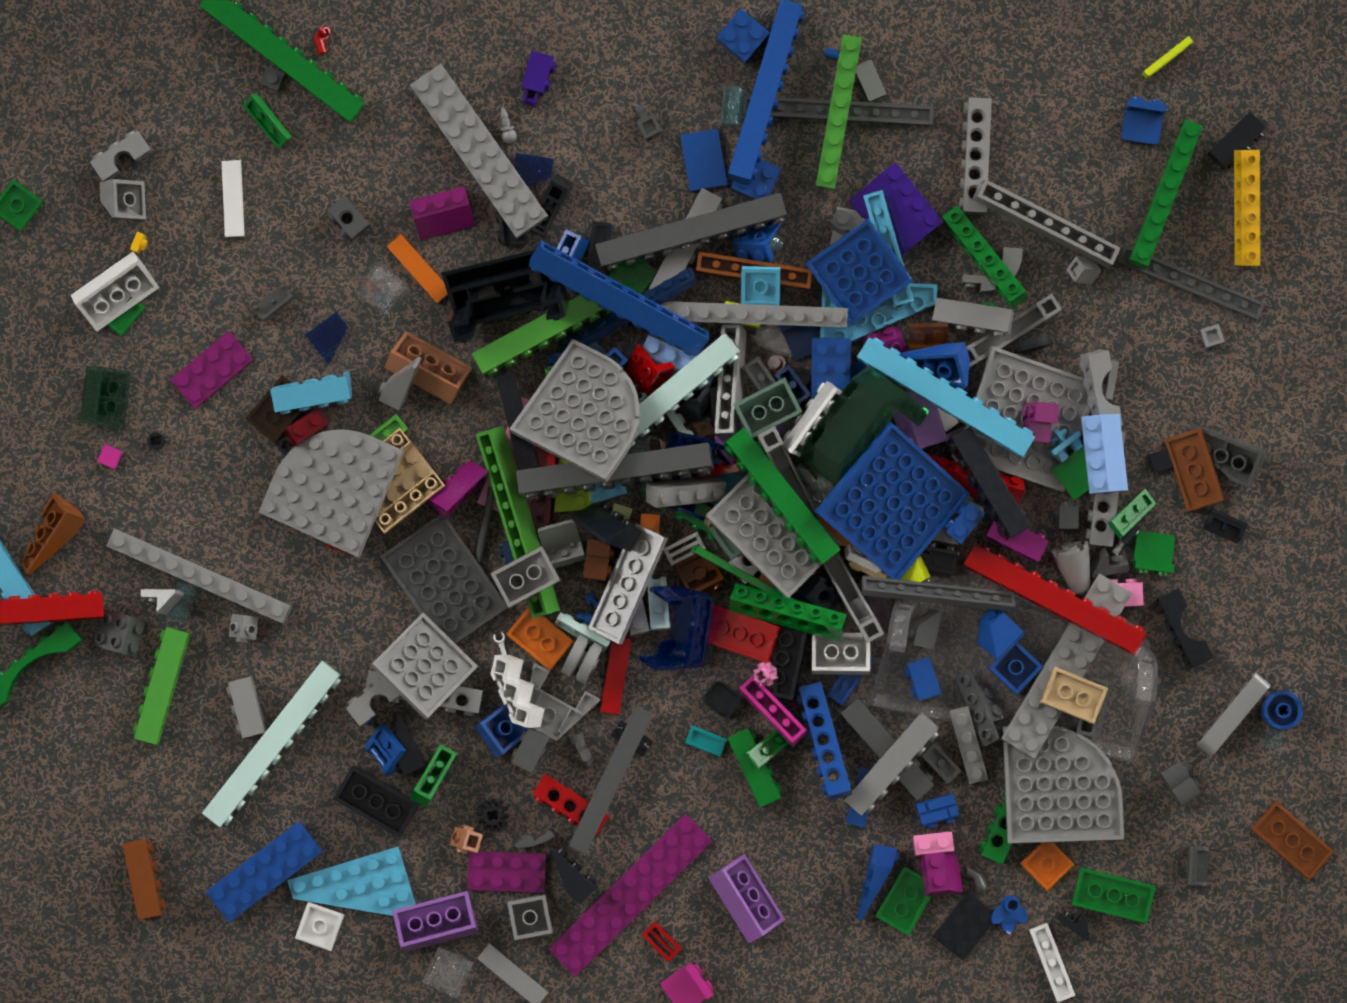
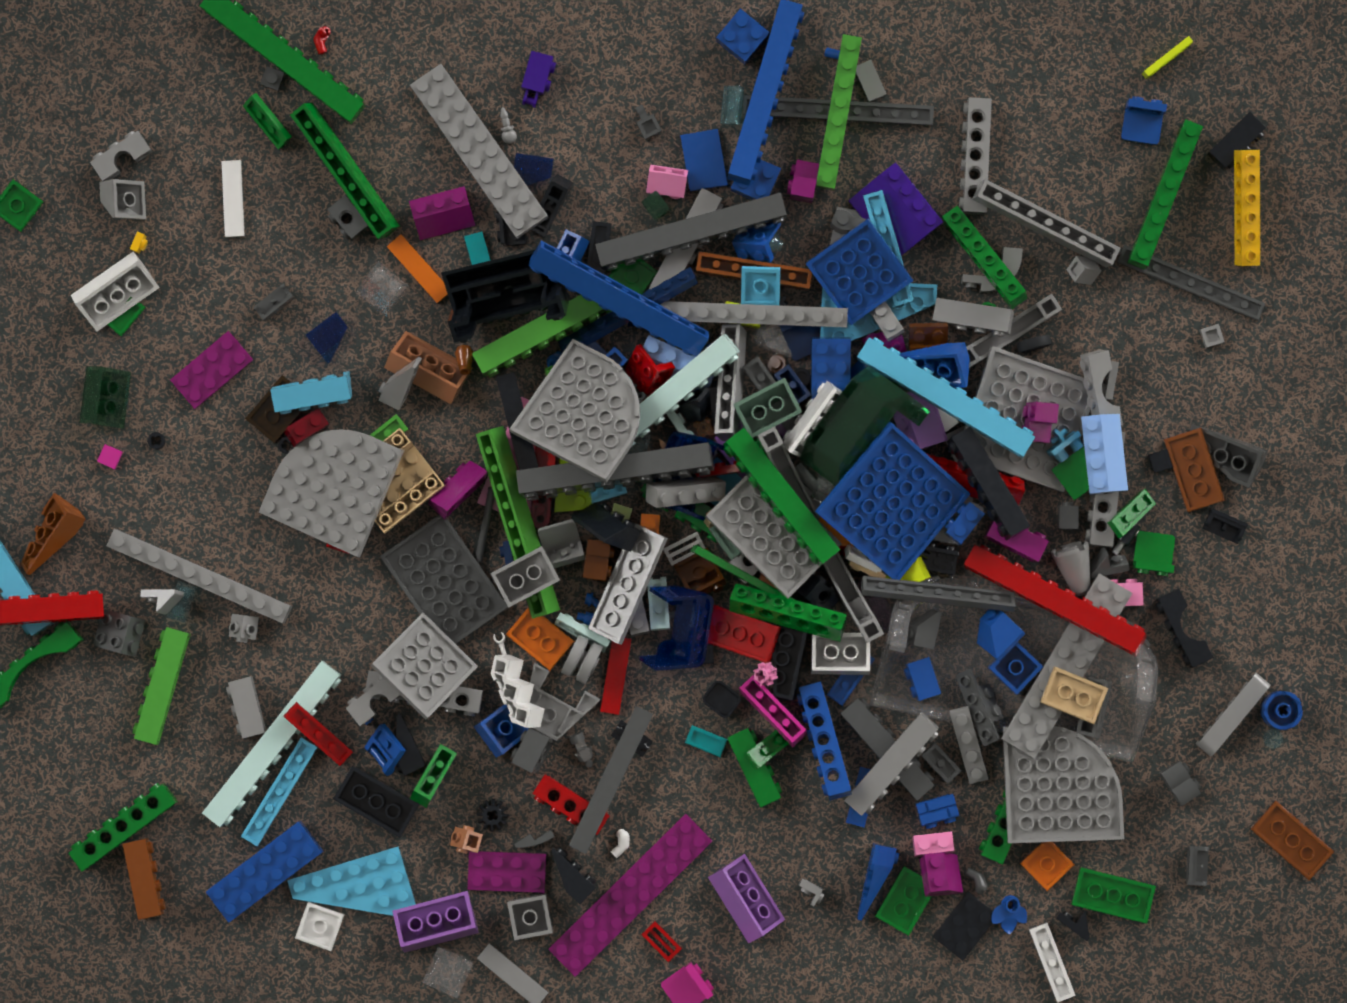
(79, 849): none -> green brick
(279, 791): none -> medium azure plate
(318, 734): none -> red plate
(345, 170): none -> green brick
(464, 359): none -> dark orange cone
(477, 248): none -> teal tile
(623, 843): none -> white arm
(656, 205): none -> clear green panel
(667, 181): none -> bright pink brick
(803, 182): none -> magenta brick
(809, 888): none -> light grey bracket
(887, 321): none -> light grey plate

